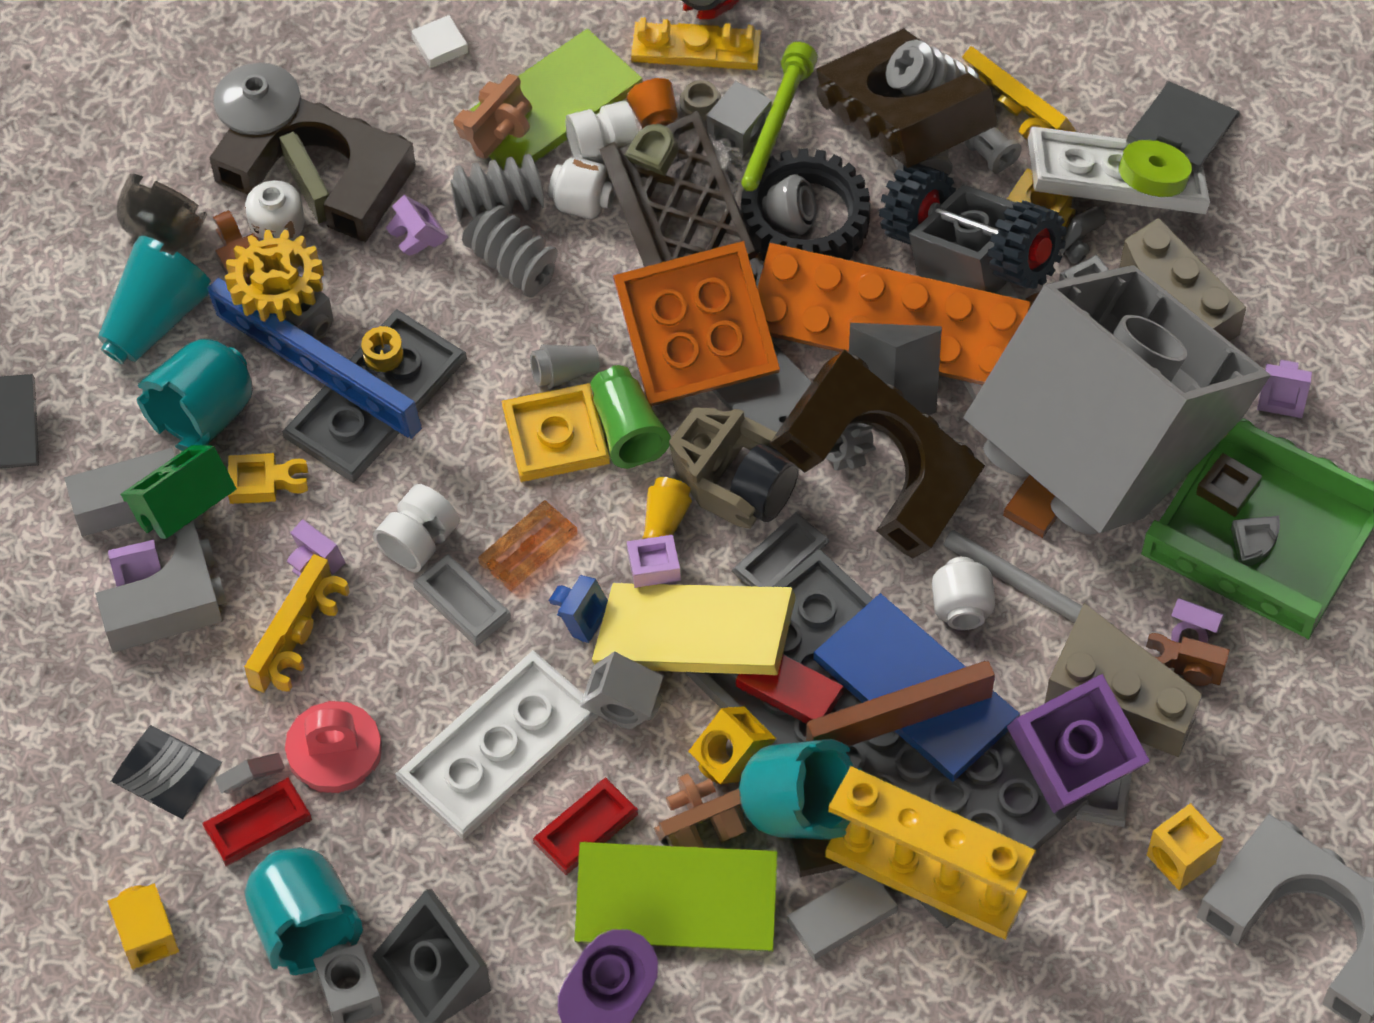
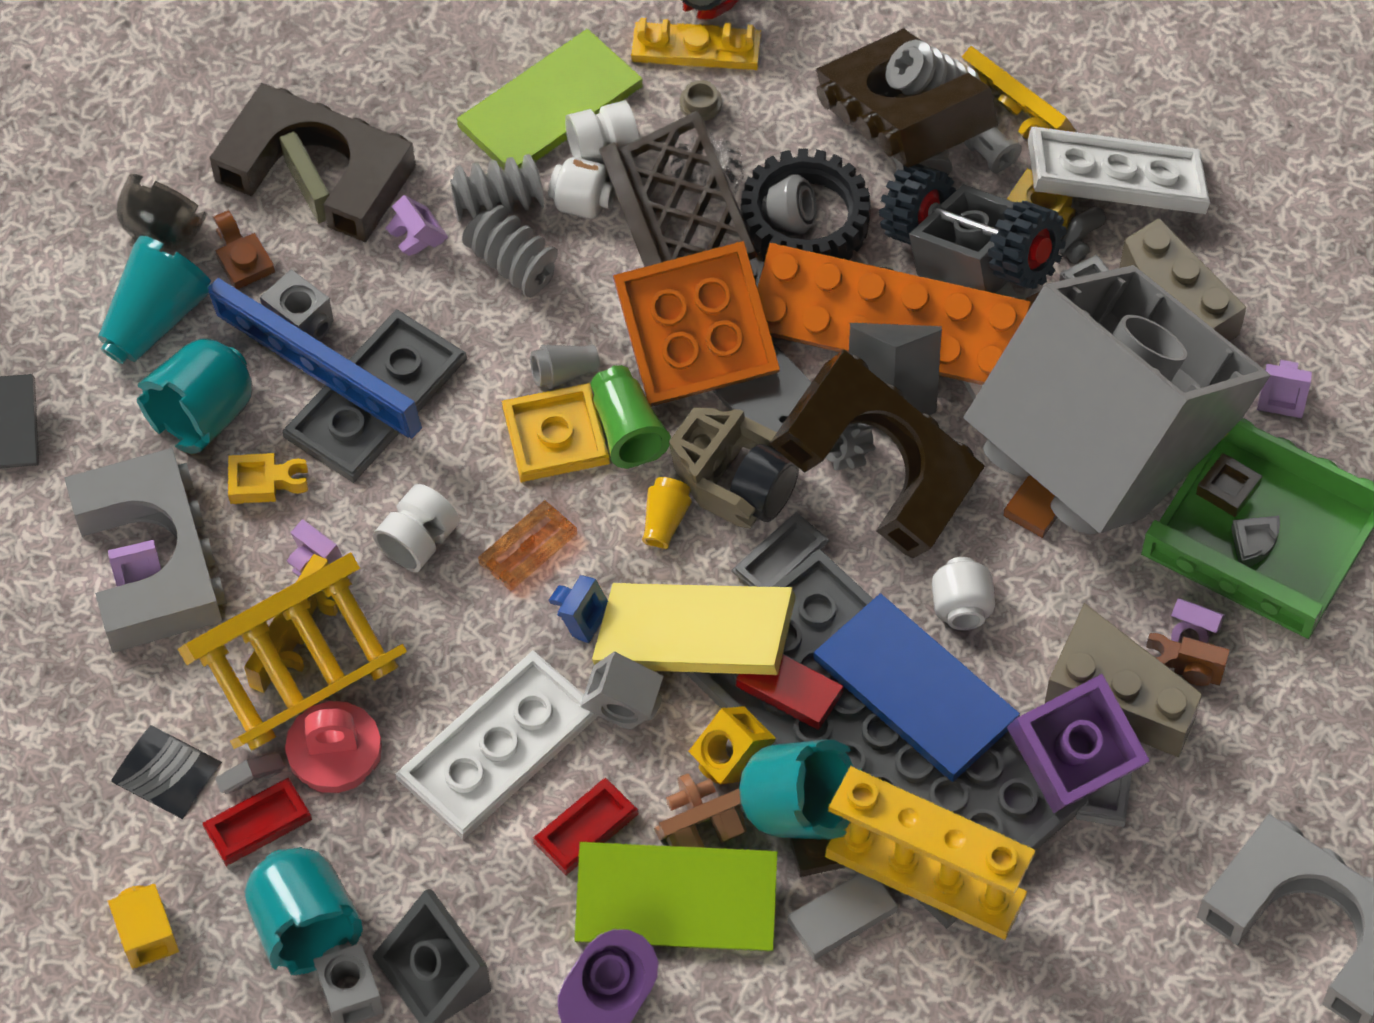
(179, 490): green hinge -> none
(253, 628): none -> yellow fence
(259, 110): light grey dish -> none
(274, 275): yellow gear -> none
(275, 208): white head -> none
(381, 336): yellow bush -> none
(439, 41): white tile -> none
(462, 600): light grey tile -> none
(500, 114): nougat hips -> none
(653, 102): orange hat -> none
(653, 148): olive tile -> none
(653, 561): lavender tile -> none
(739, 116): light grey brick -> none
(797, 64): lime piece -> none
(905, 706): dark orange tile -> none
(1014, 576): light grey bar -> none
(1155, 168): lime piece -> none
(1184, 846): yellow brick -> none
(1185, 122): dark grey container -> none

